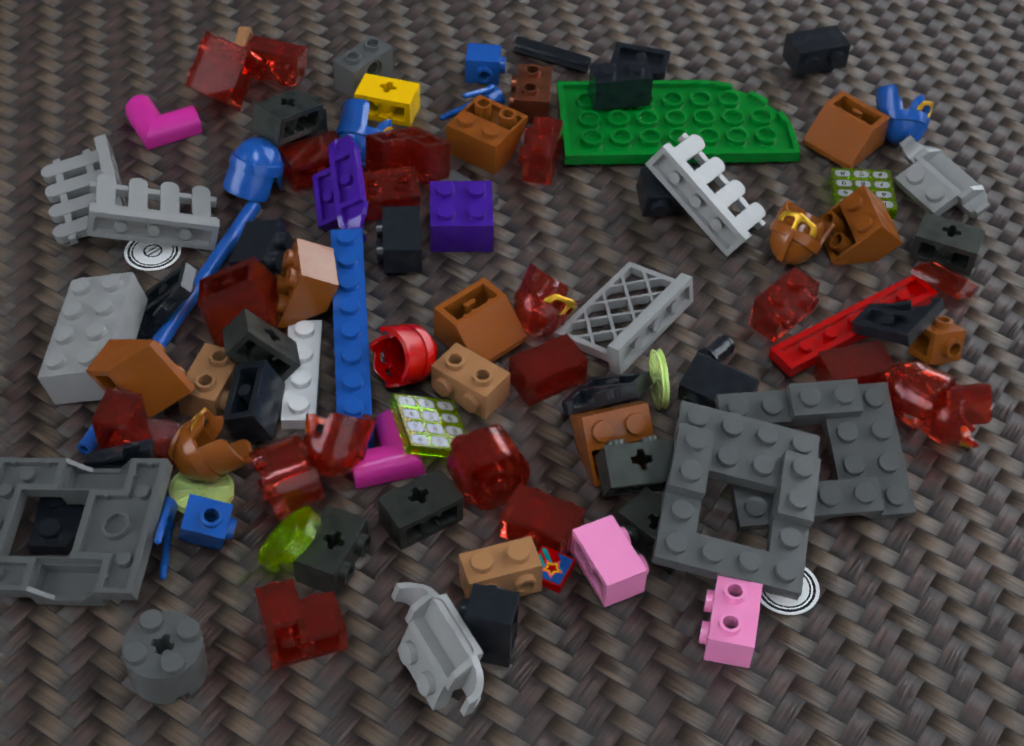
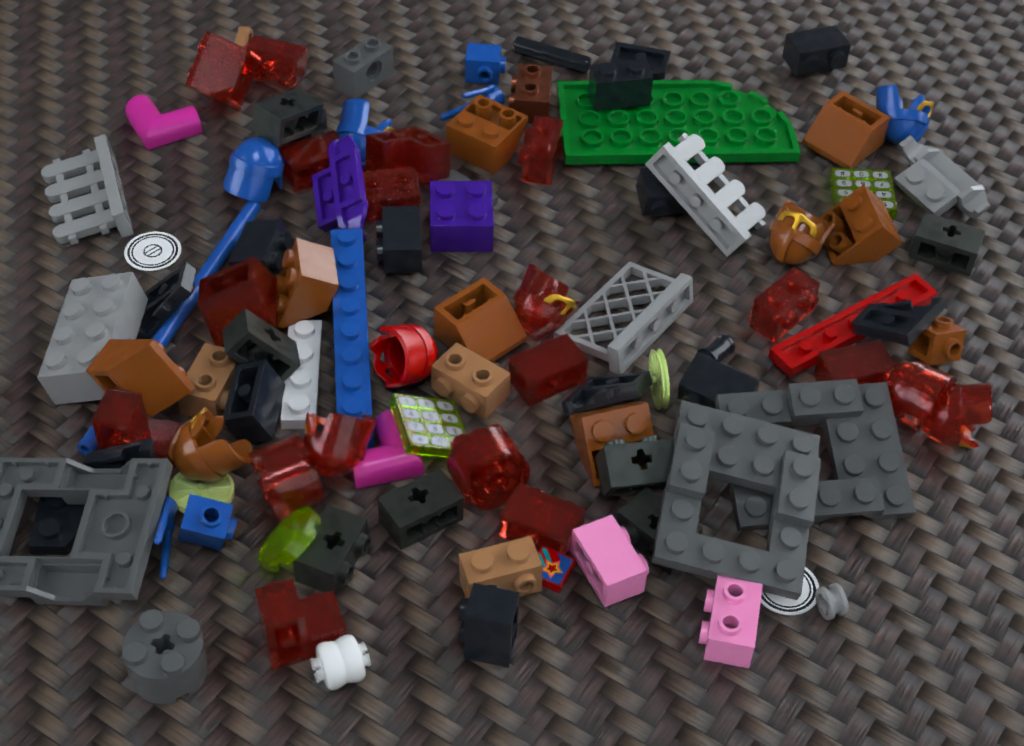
(153, 226): light grey fence -> none
(340, 662): none -> white piece
(390, 98): yellow brick -> none
(439, 648): light grey plate -> none
(831, 601): none -> light grey bush
(945, 280): clear red piece -> none

